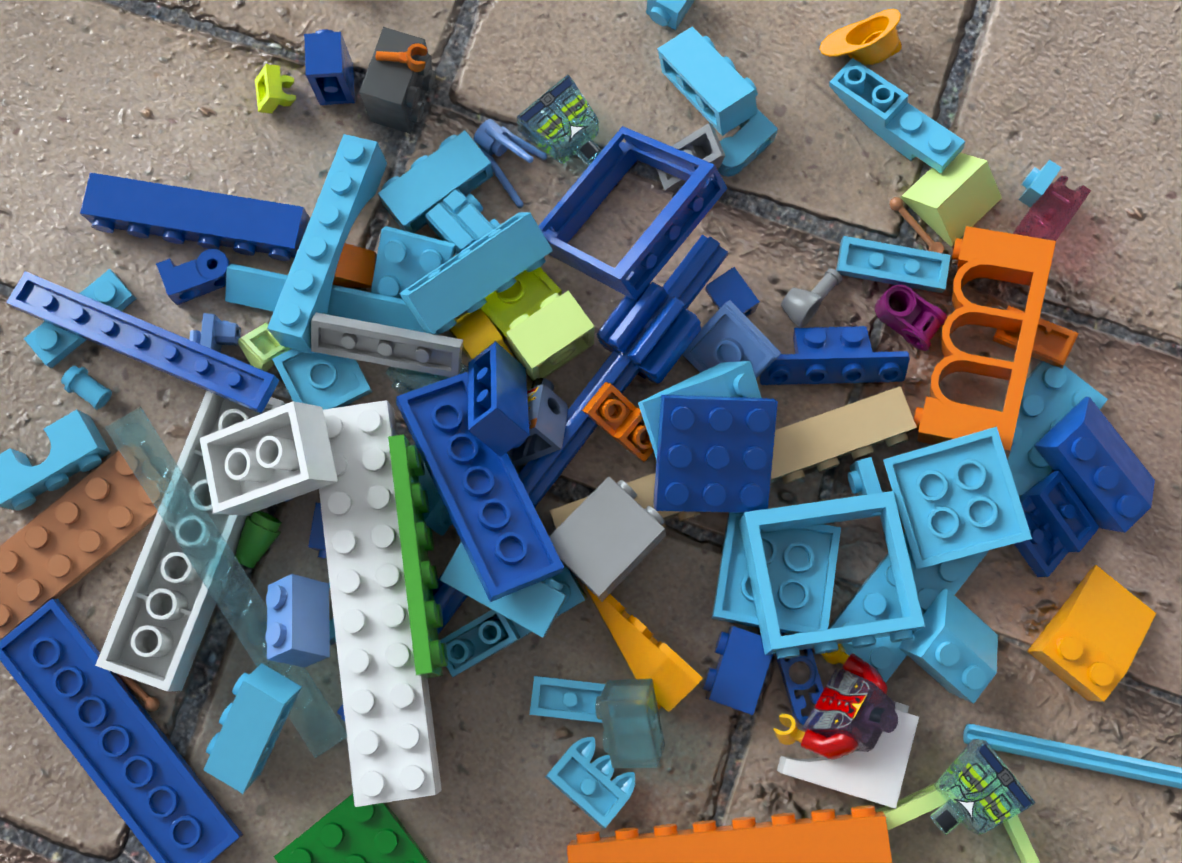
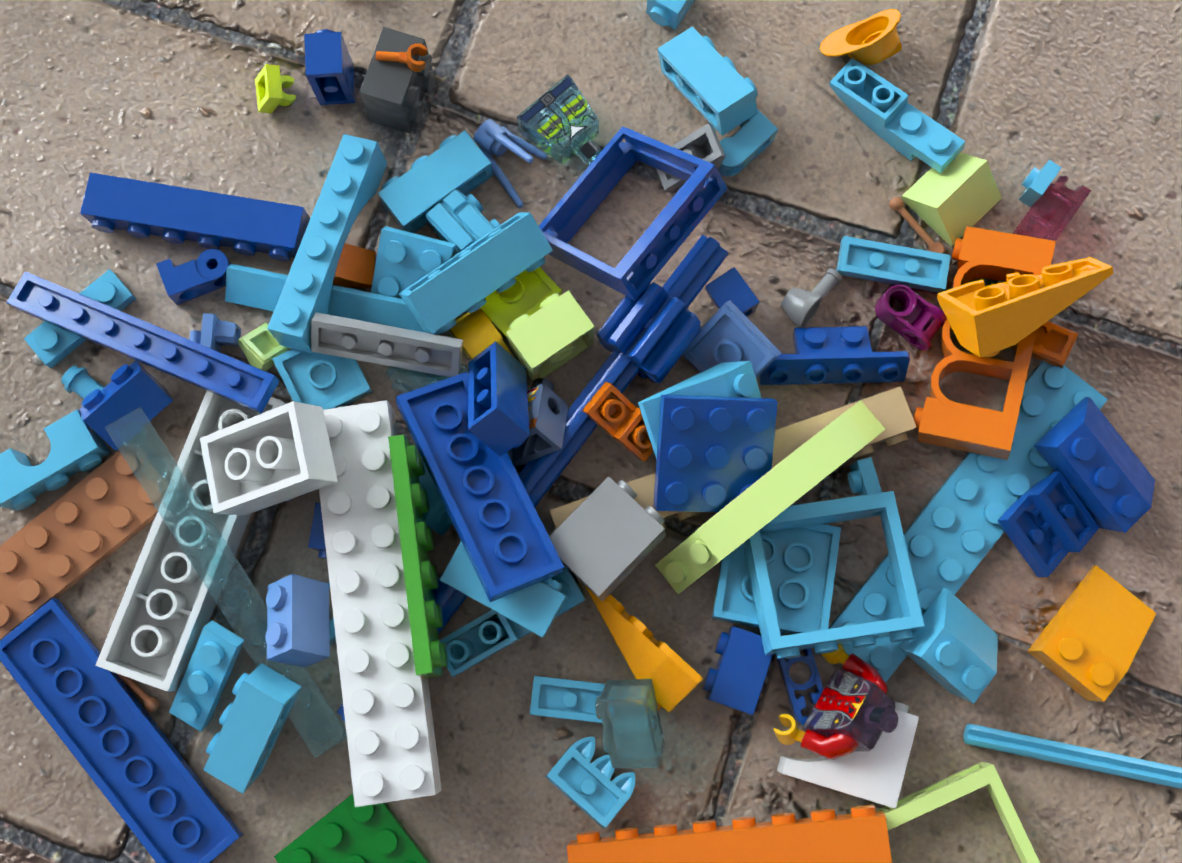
(128, 390): none -> blue brick
(206, 675): none -> medium azure plate
(256, 537): bright green cone -> none
(770, 496): none -> yellowish green arch
(957, 498): medium azure plate -> none
(978, 791): torso -> none
(1007, 312): none -> light orange wedge

